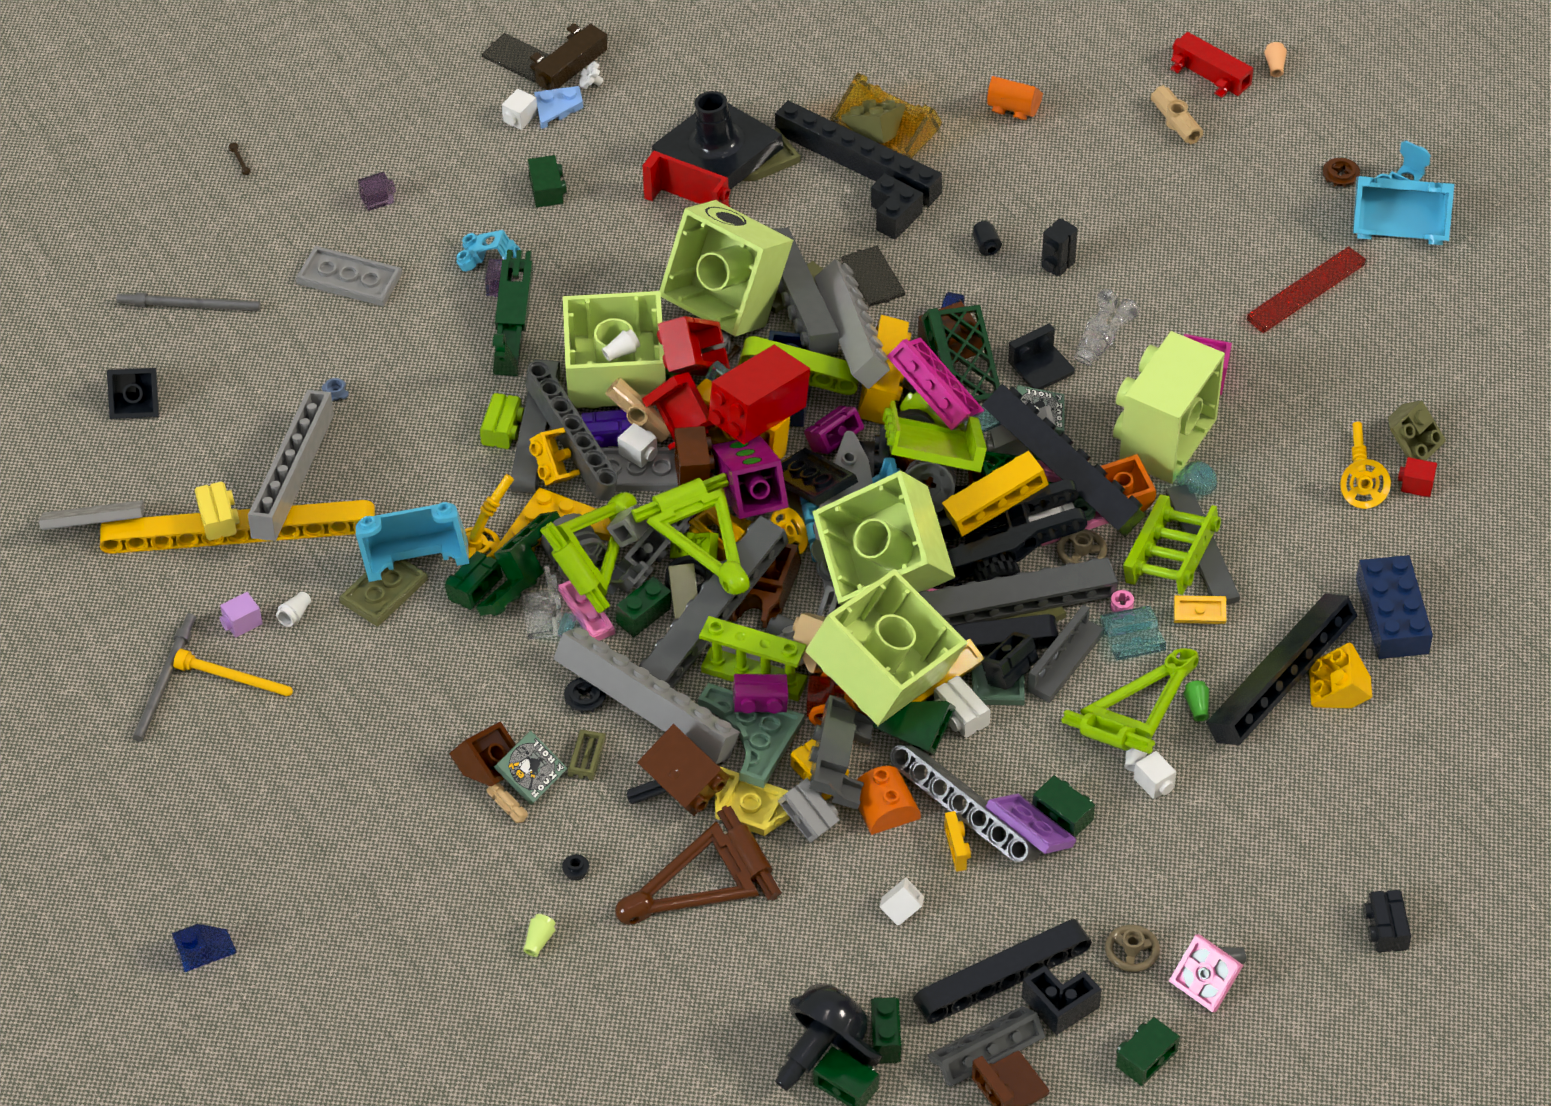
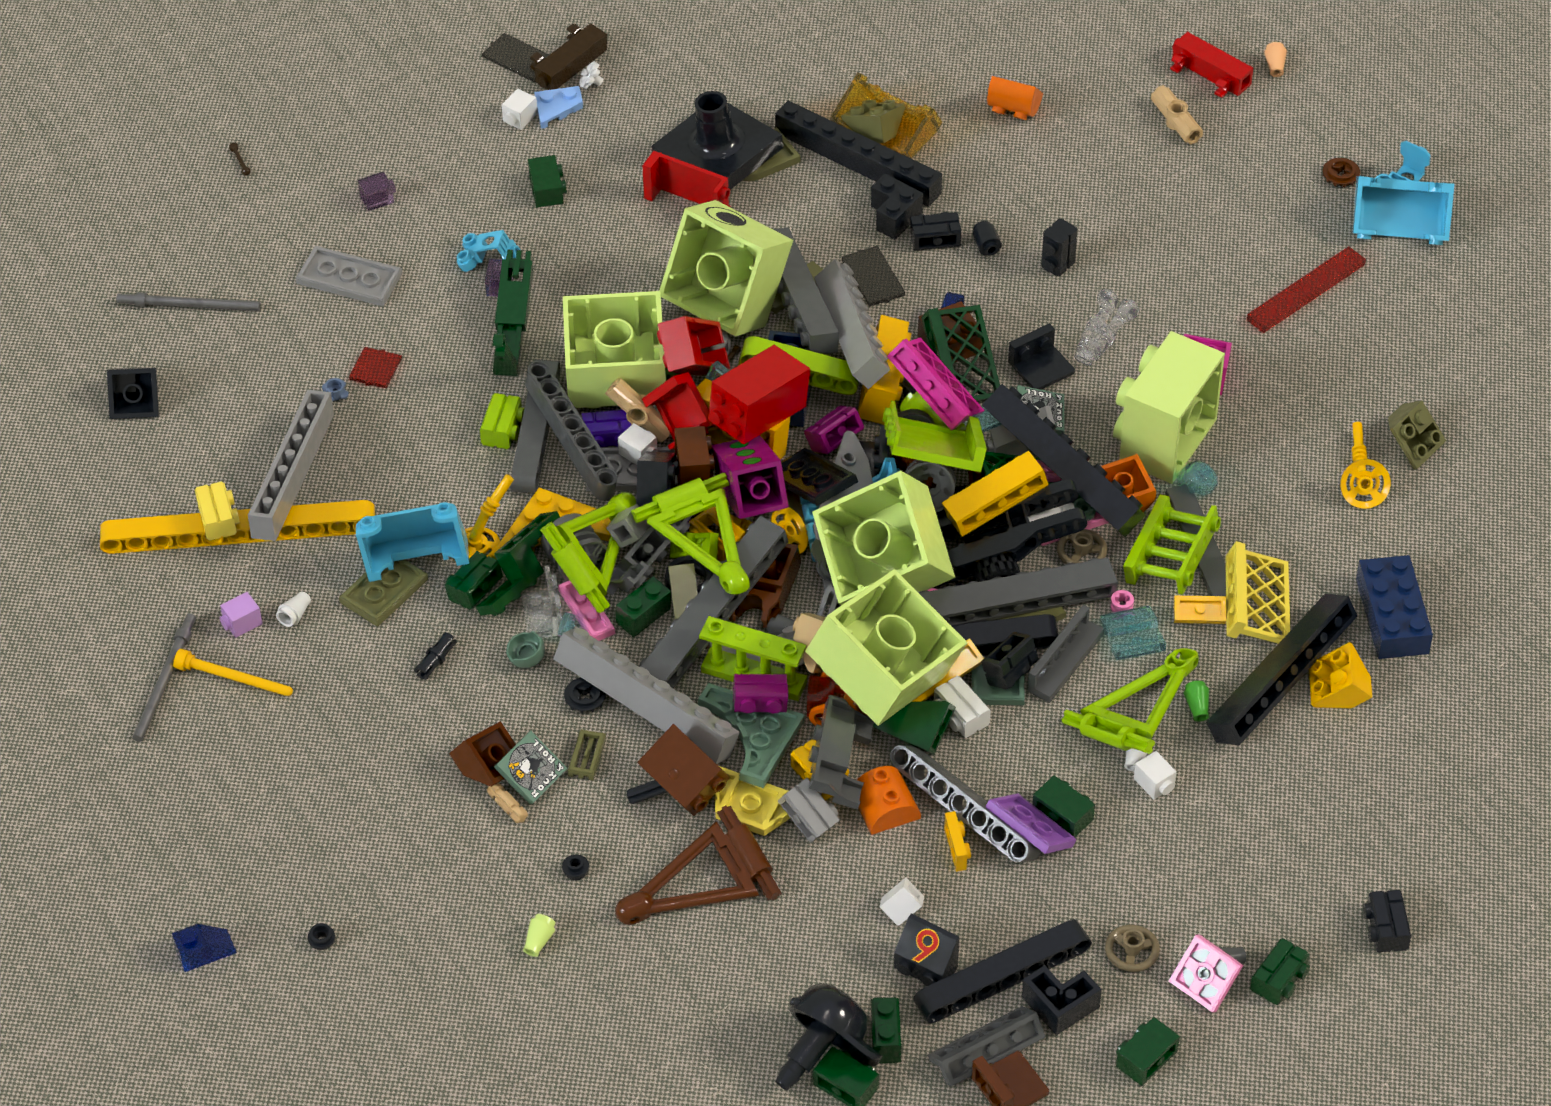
(91, 515): light grey tile -> none
(321, 930): none -> black plate
(375, 367): none -> clear red piece
(435, 656): none -> black pin
(526, 649): none -> sand green hair
(550, 458): yellow window -> none
(622, 345): white cone -> none
(655, 475): none -> black brick
(926, 951): none -> black slope
(935, 231): none -> black brick
(1239, 591): none -> light yellow fence
(1280, 971): none -> dark green brick
(1417, 477): red brick -> none

